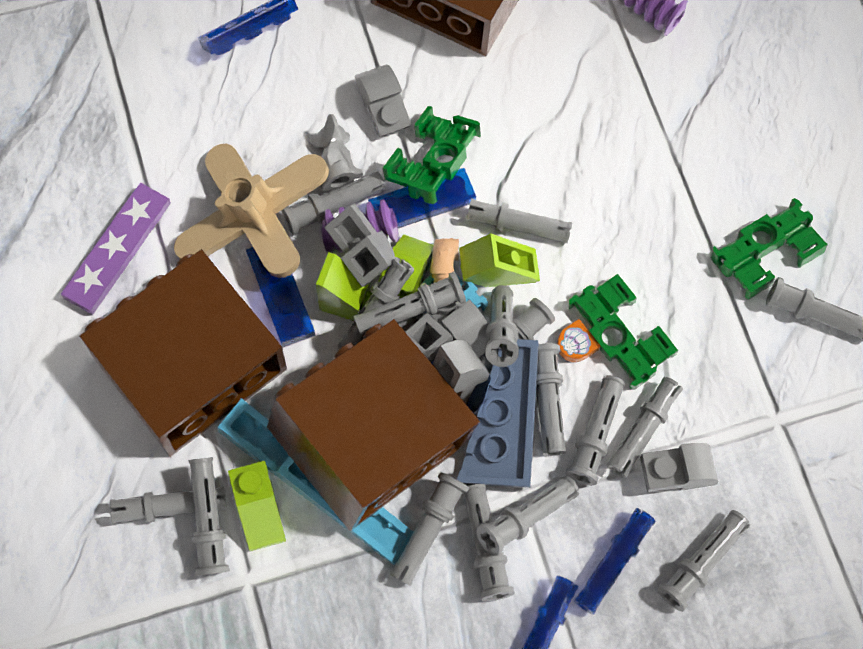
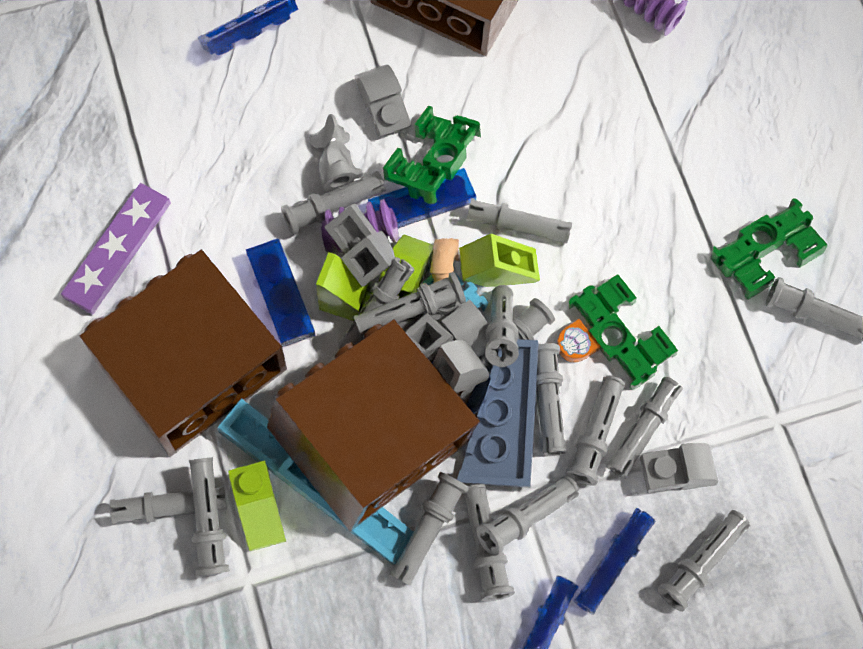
(250, 208): tan piece -> none

